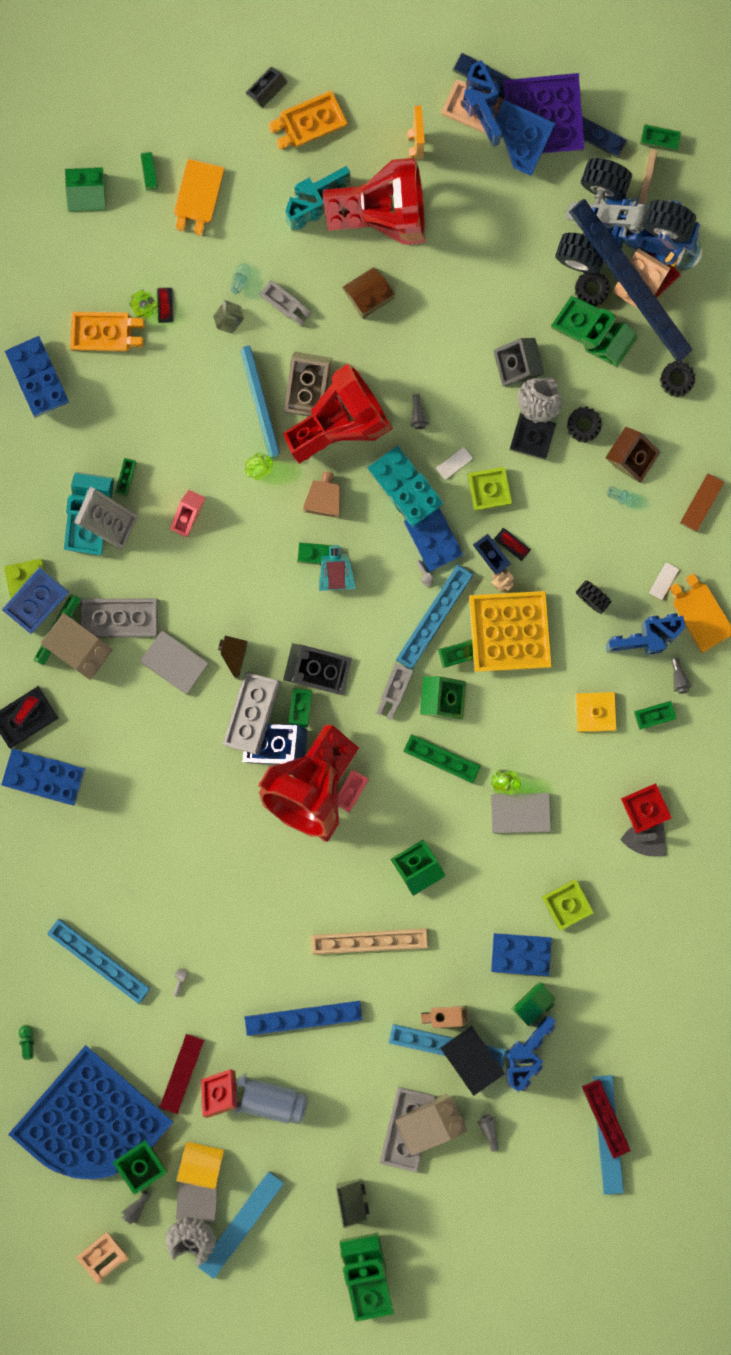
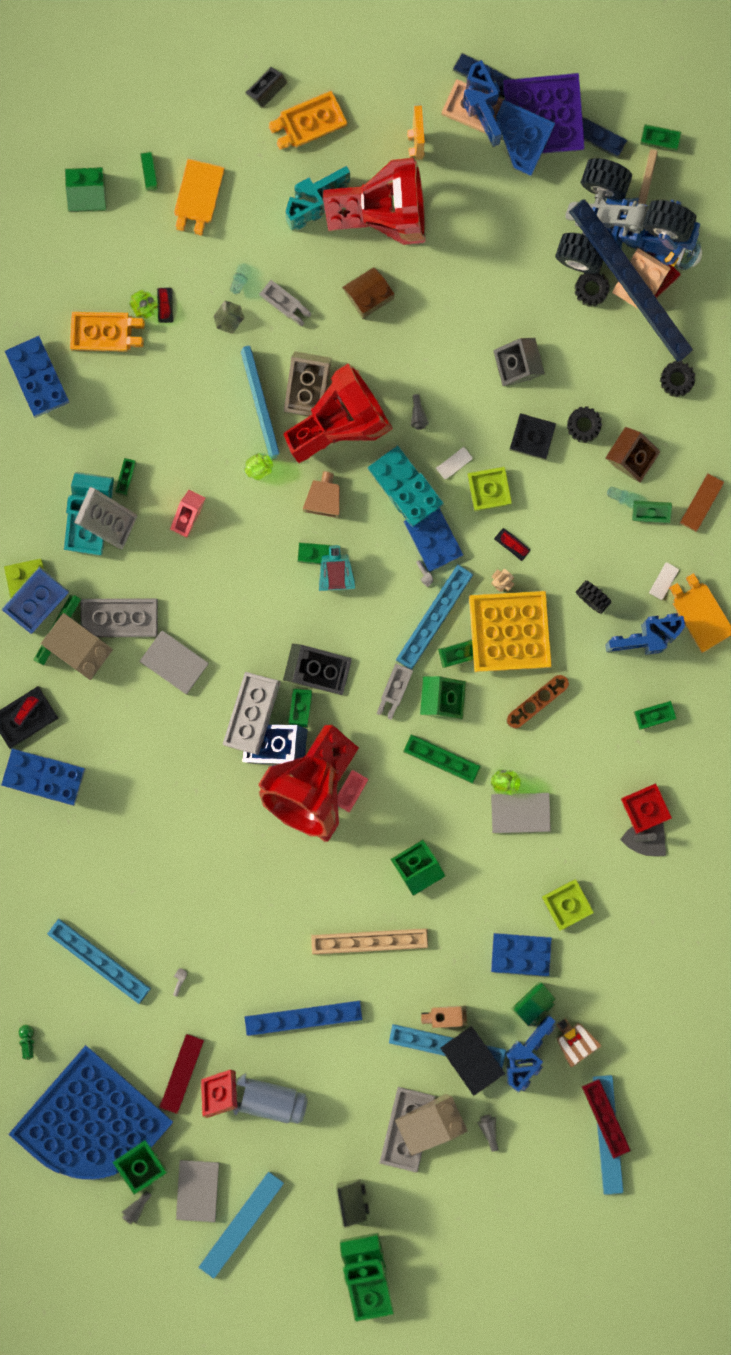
(97, 1253): light nougat plate -> none
(192, 1236): light grey hair -> none
(200, 1165): yellow slope -> none
(233, 653): dark brown slope -> none
(491, 554): dark blue slope -> none
(535, 699): none -> dark orange beam
(539, 399): light grey hair -> none
(575, 1042): none -> torso
(595, 330): green piece -> none
(596, 712): yellow plate -> none
(652, 511): none -> green plate
(681, 682): dark grey cone -> none

